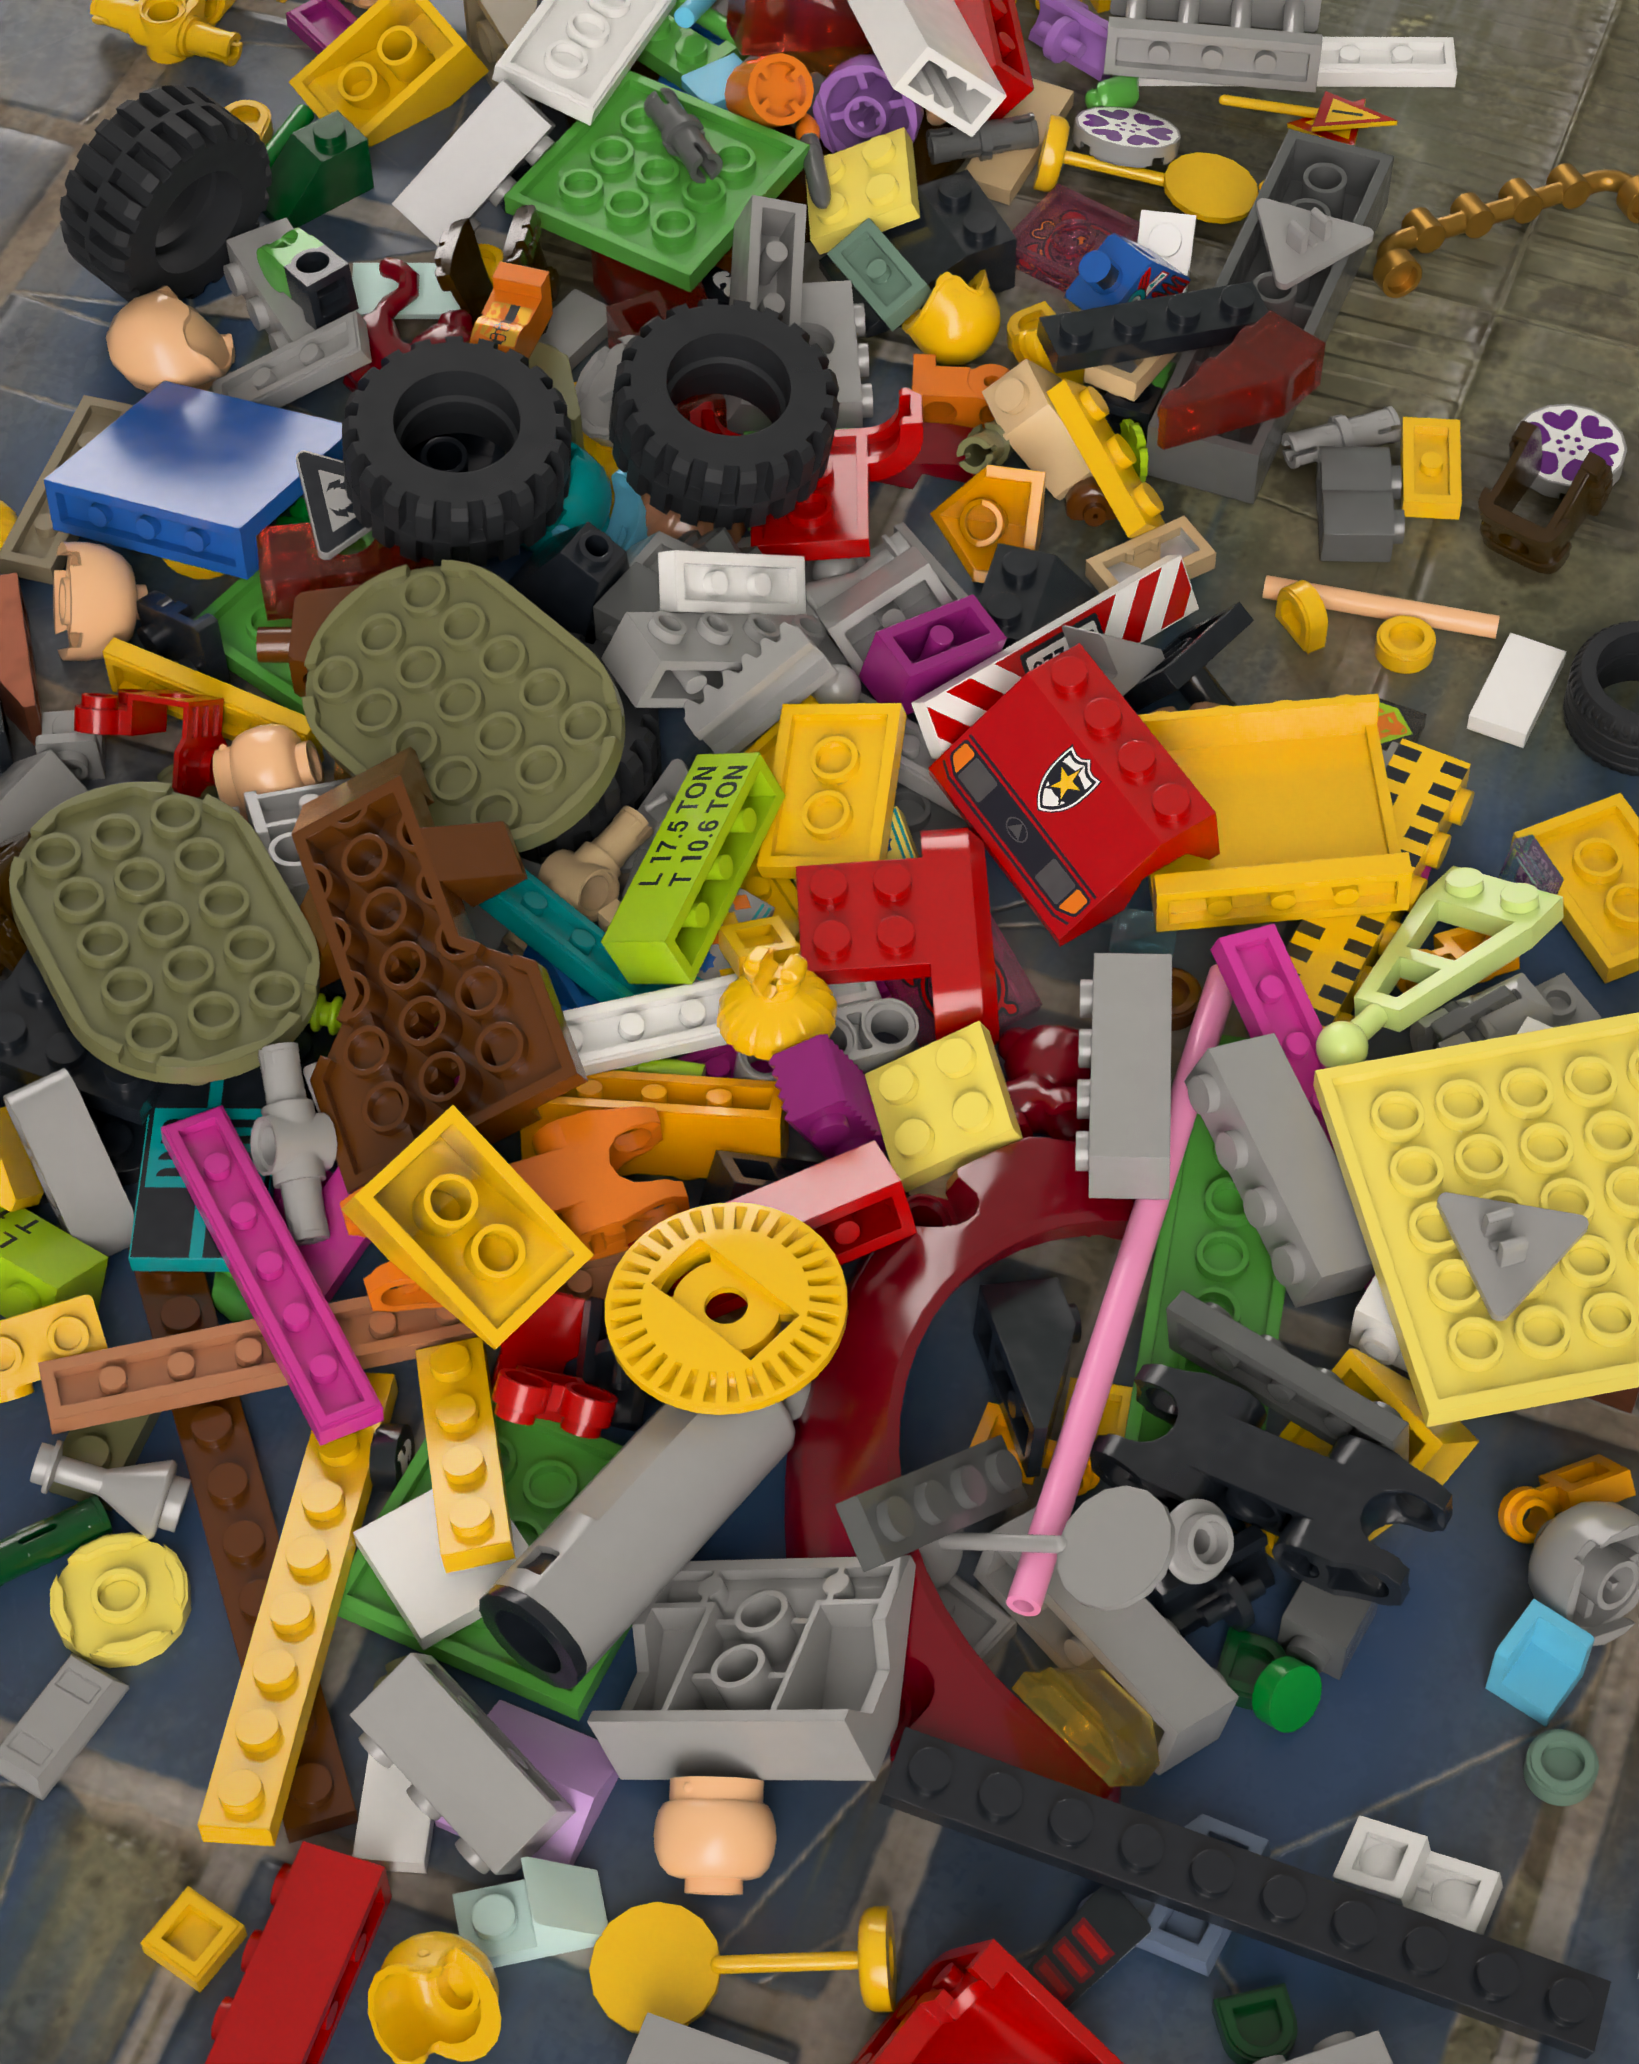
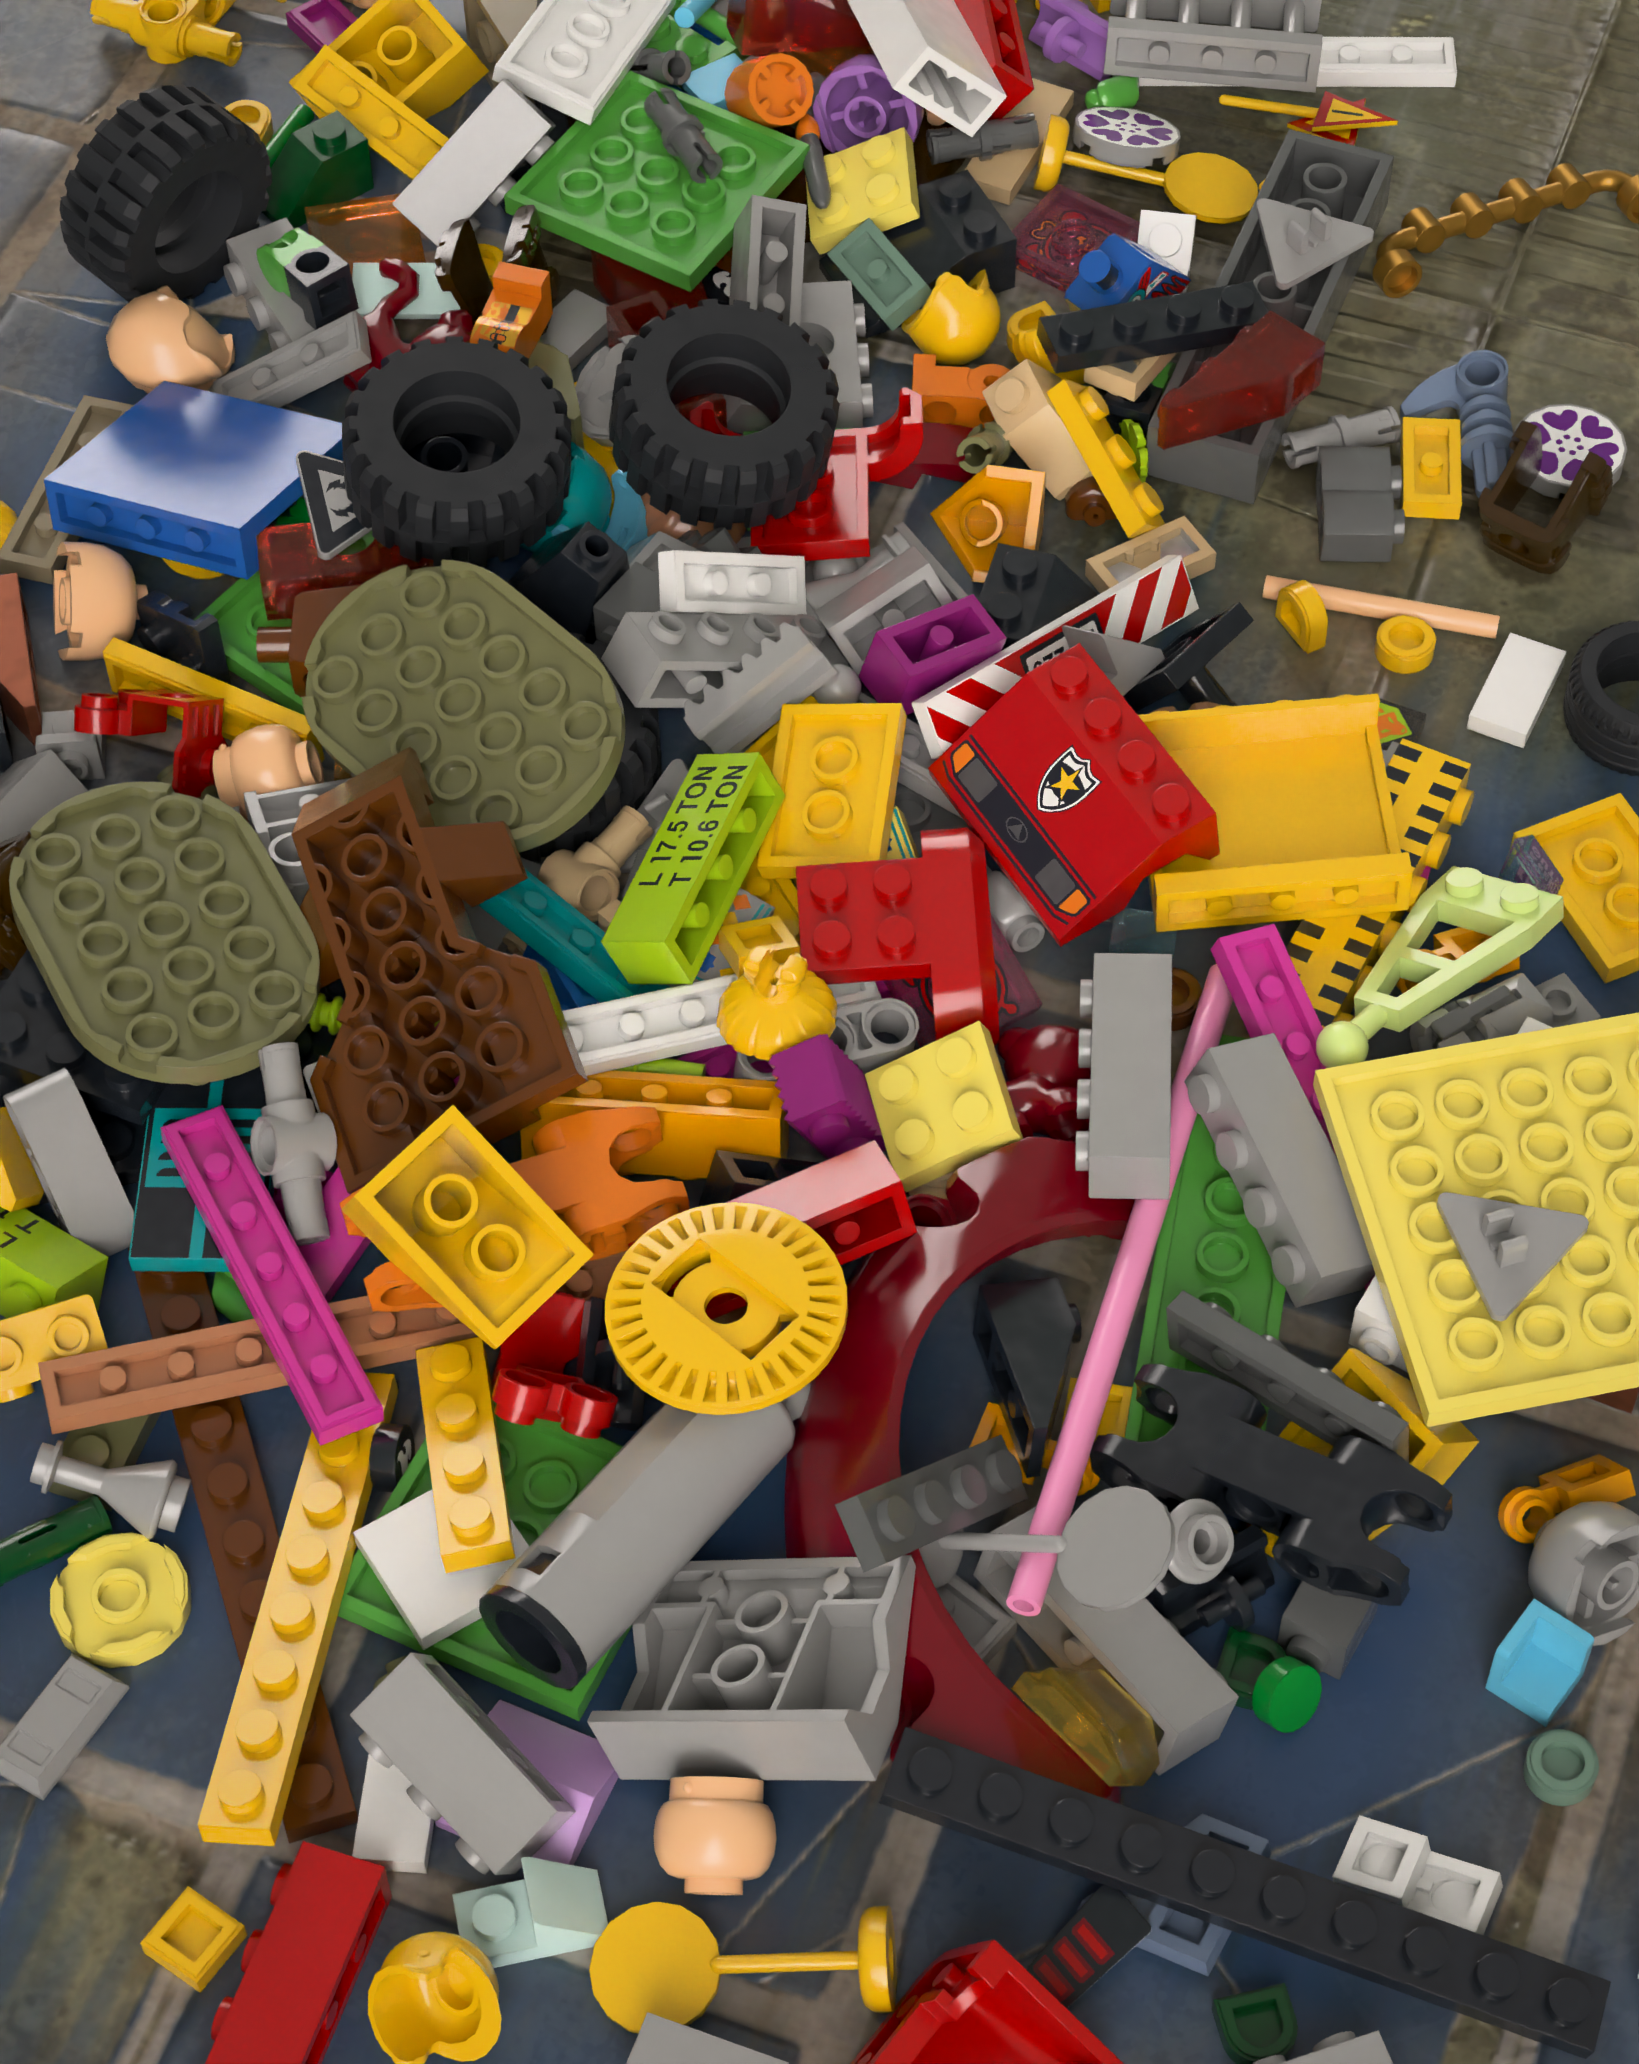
(366, 230): none -> clear orange tile
(386, 122): none -> yellow plate
(655, 66): none -> dark grey pin
(1012, 913): none -> light grey plant
(1479, 394): none -> sand blue piece

